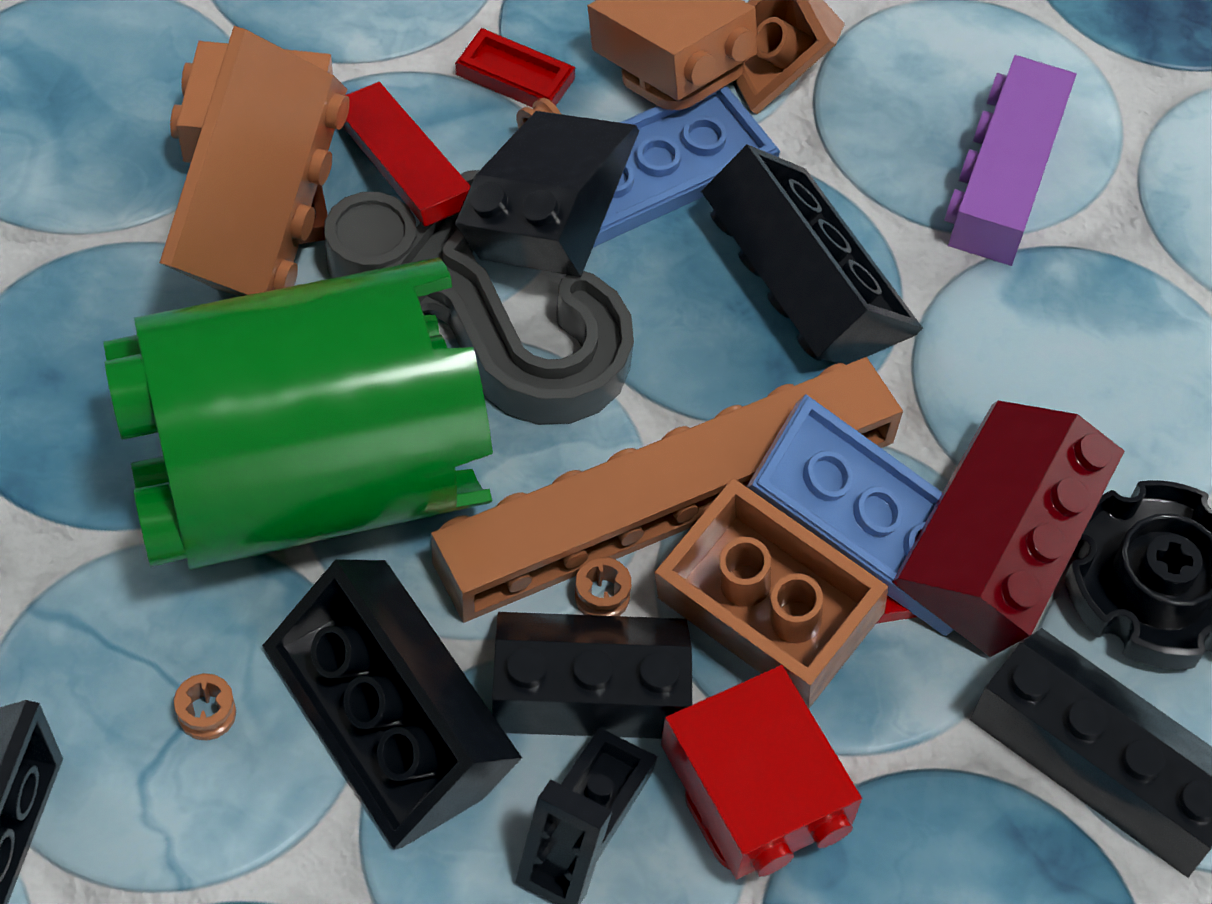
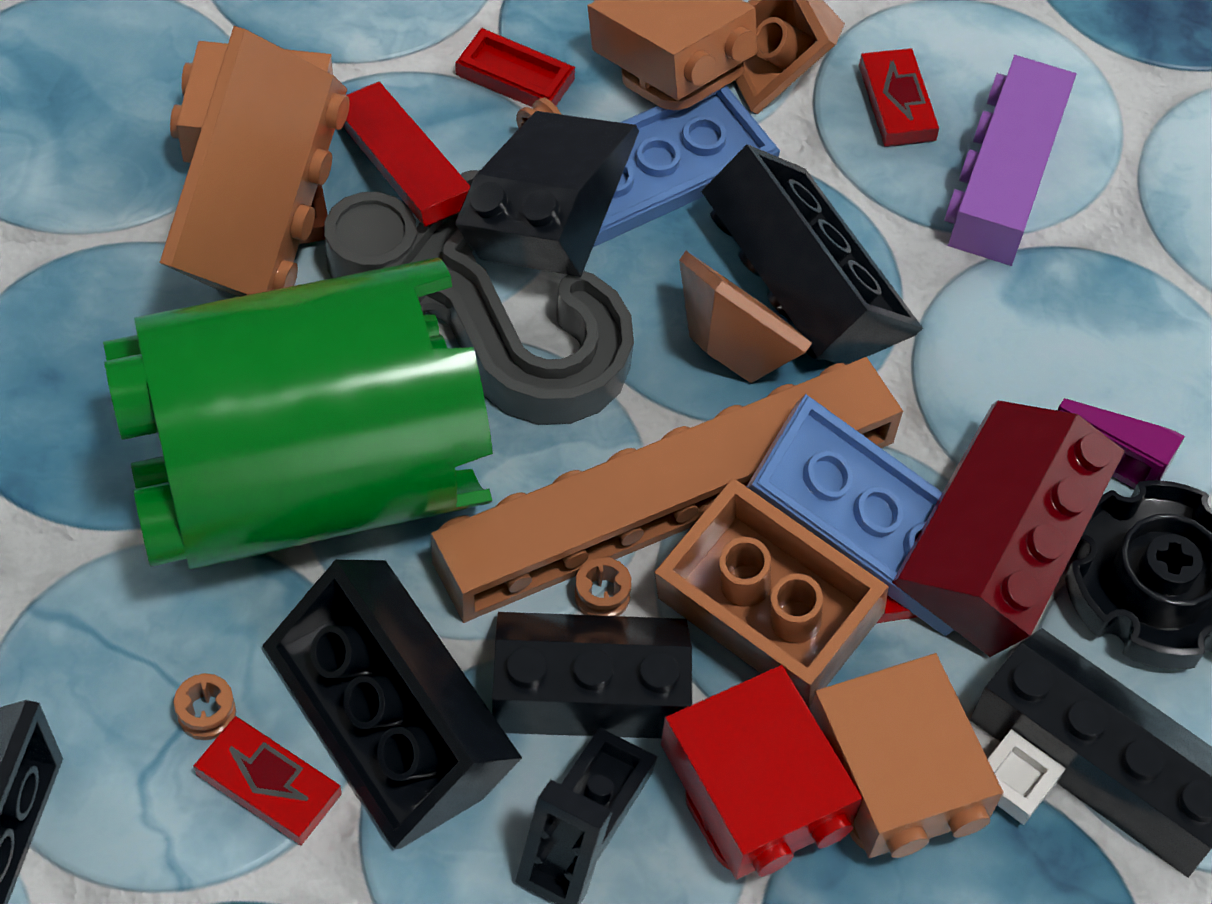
(268, 780): none -> red tile
(734, 324): none -> nougat slope
(898, 97): none -> red tile
(908, 756): none -> nougat brick
(1024, 775): none -> white plate
(1146, 445): none -> magenta slope

